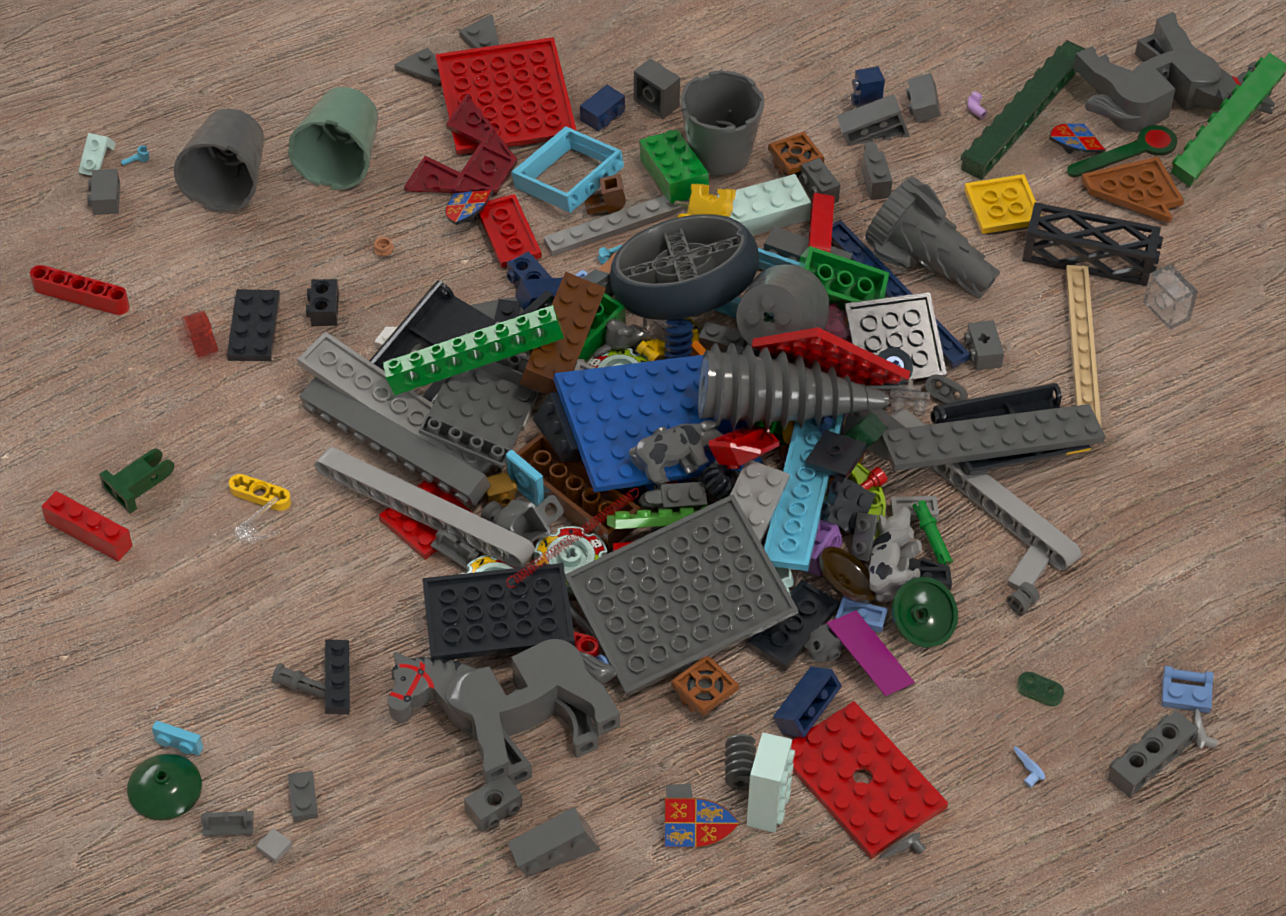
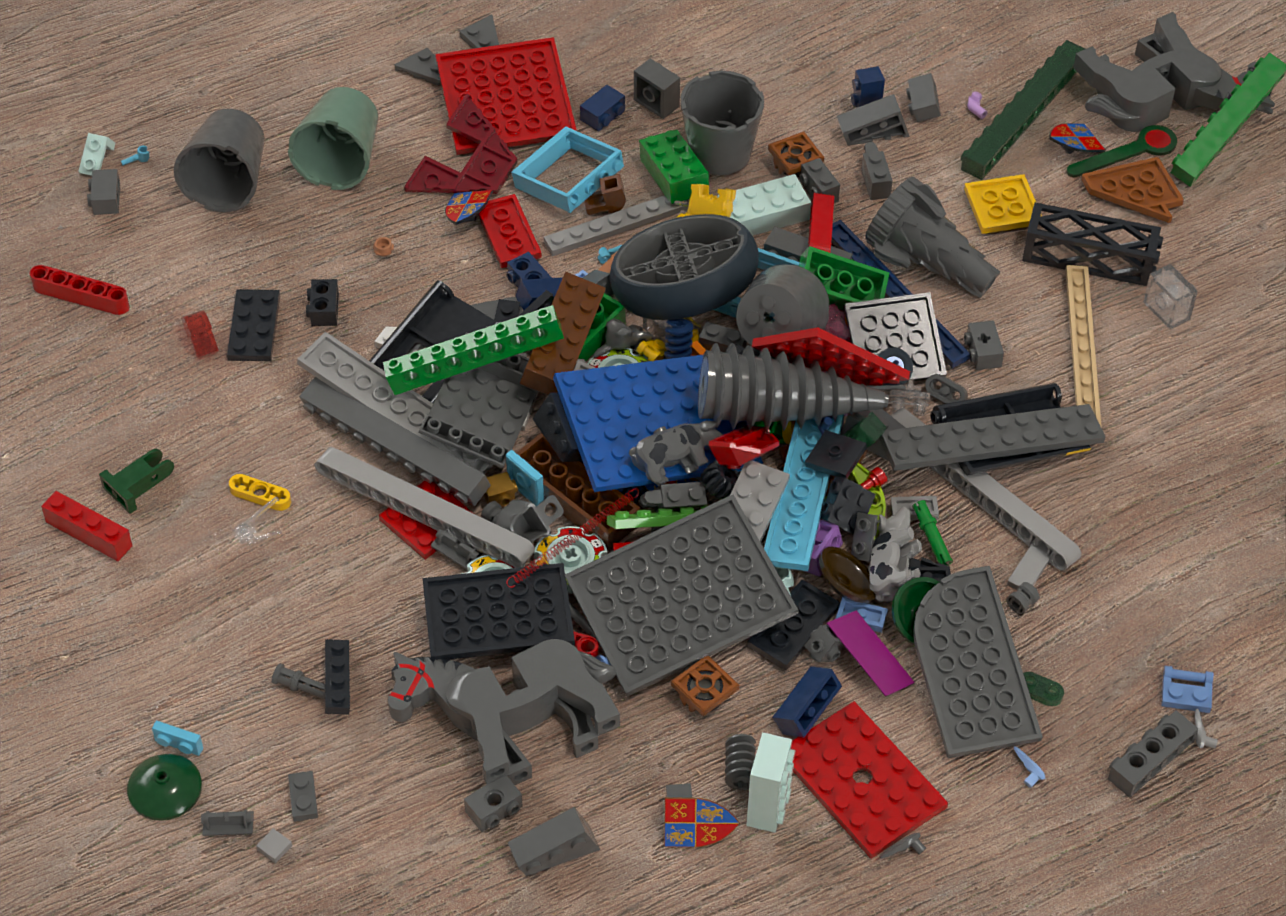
(973, 666): none -> dark grey plate

